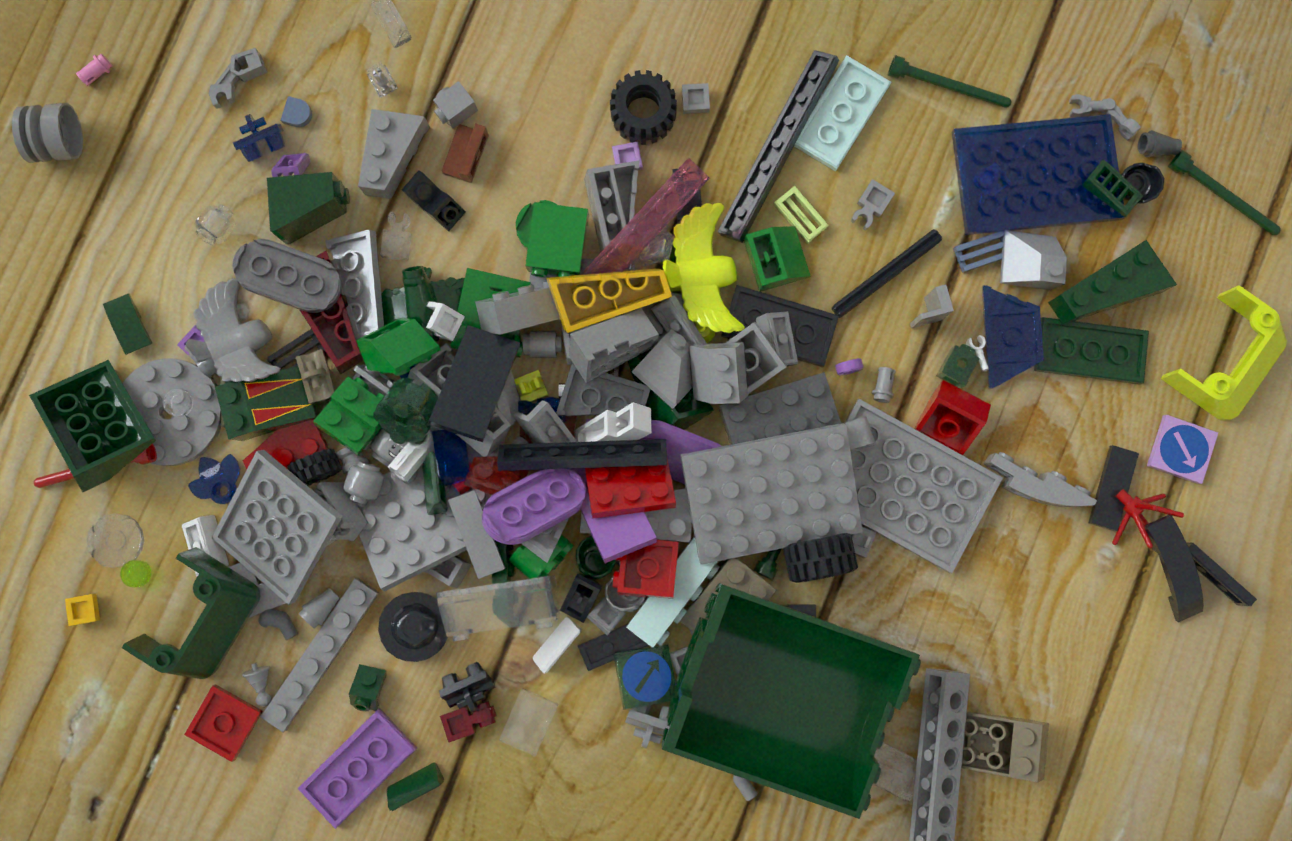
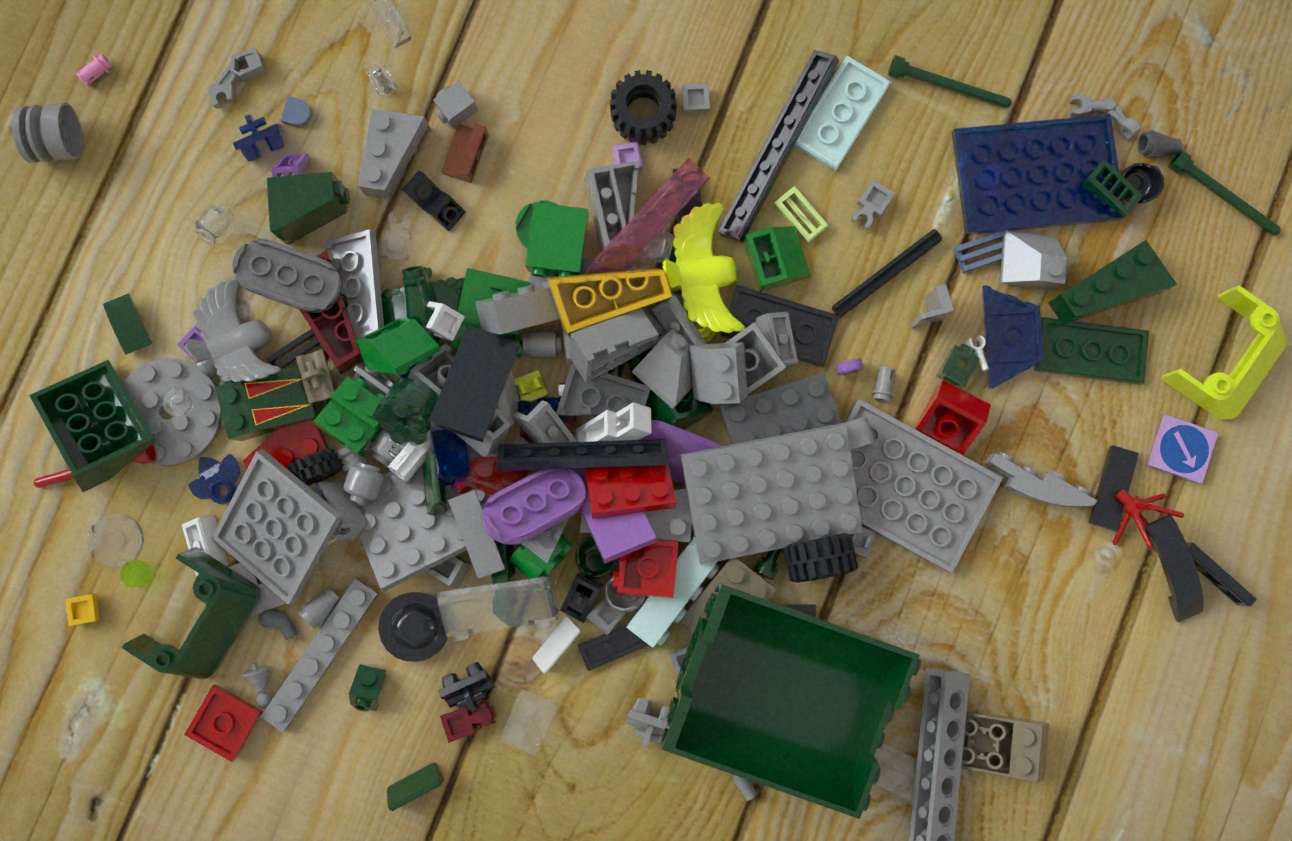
(357, 768): medium lavender tile -> none
(645, 677): tile -> none

